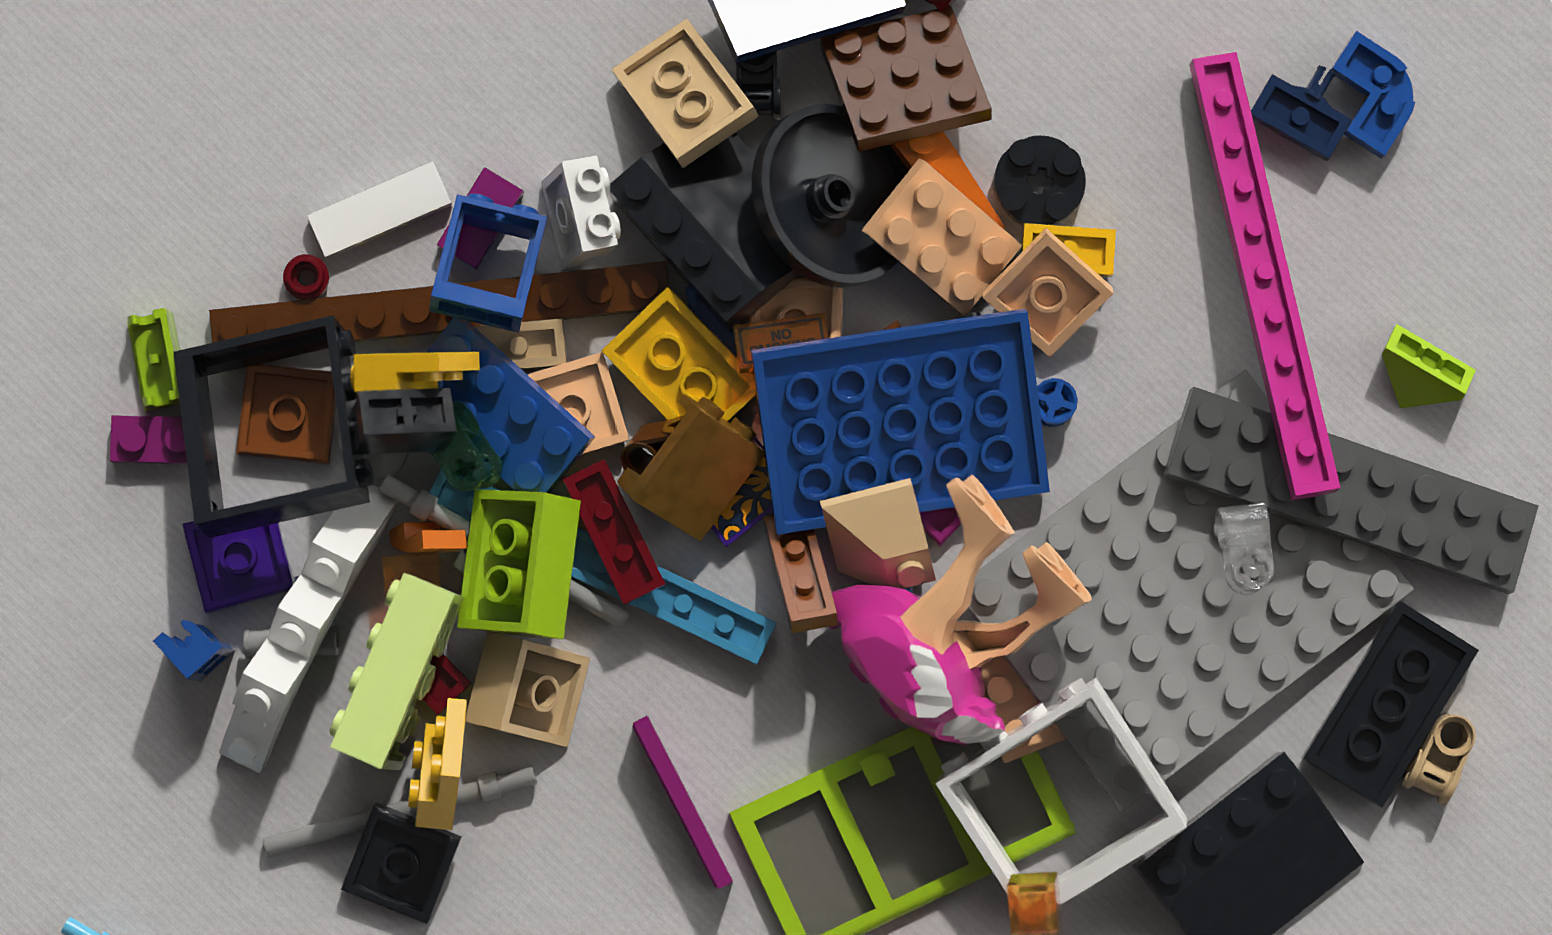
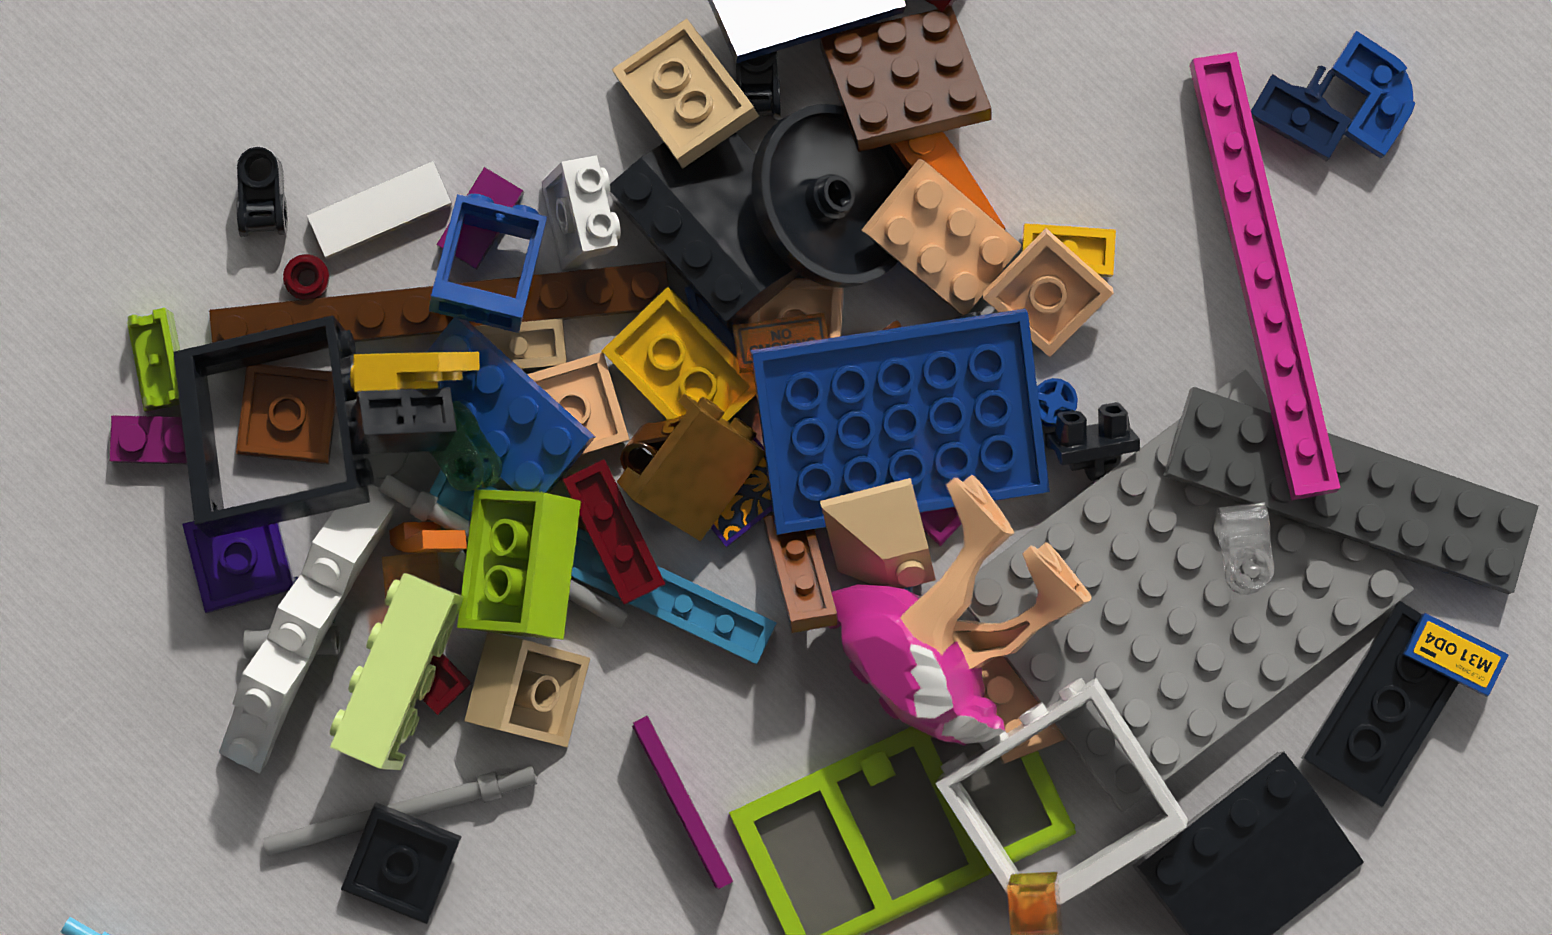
(197, 653): blue hinge -> none
(261, 196): none -> black piece
(440, 768): yellow plate -> none
(1061, 166): black plate -> none
(1095, 444): none -> black hips
(1422, 371): lime slope -> none
(1439, 760): tan piece -> none
(1455, 654): none -> tile

